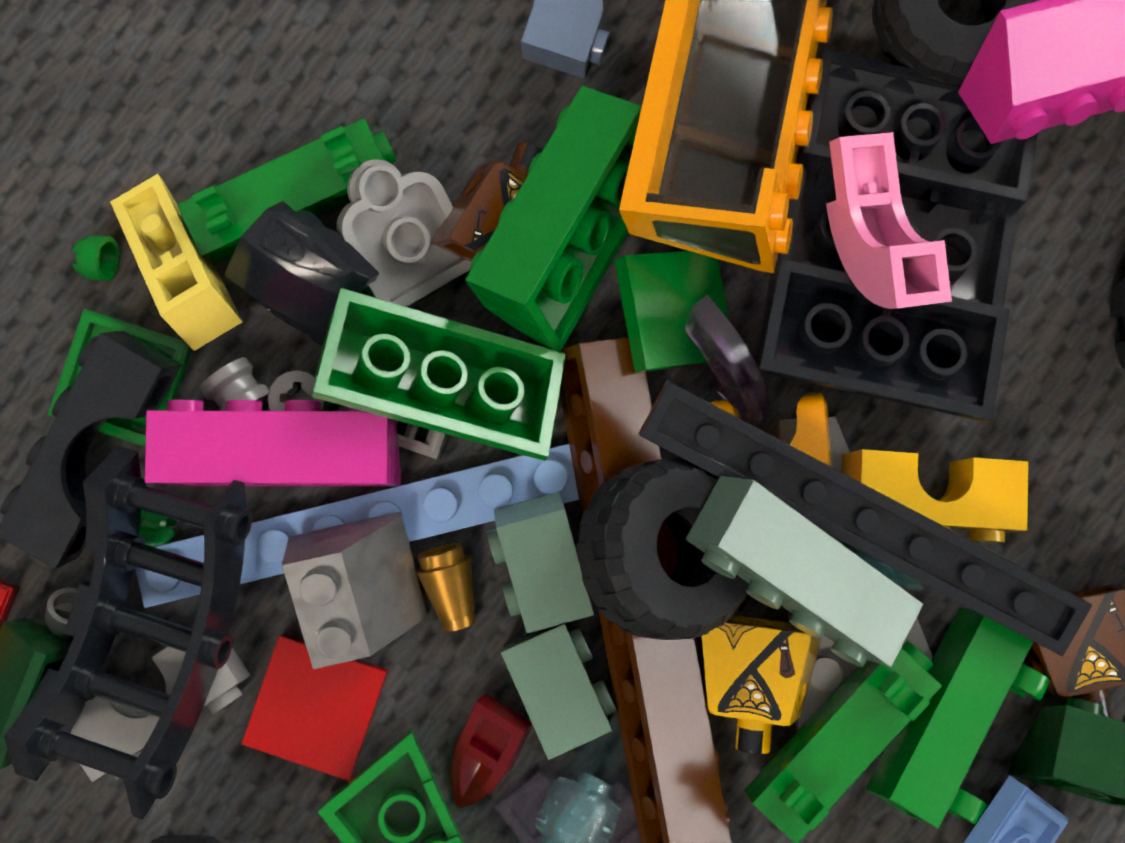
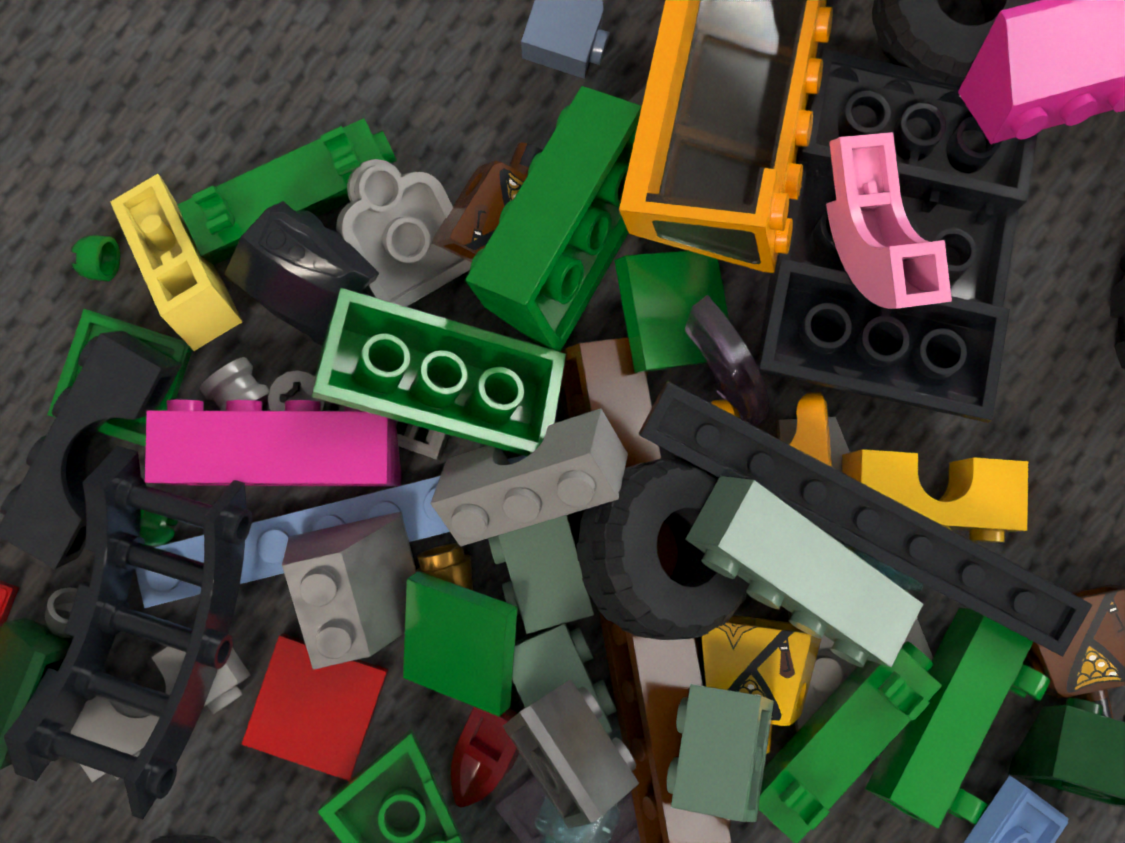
(459, 642): none -> green tile
(569, 472): none -> light grey arch
(573, 754): none -> flat silver slope
(720, 753): none -> sand green brick

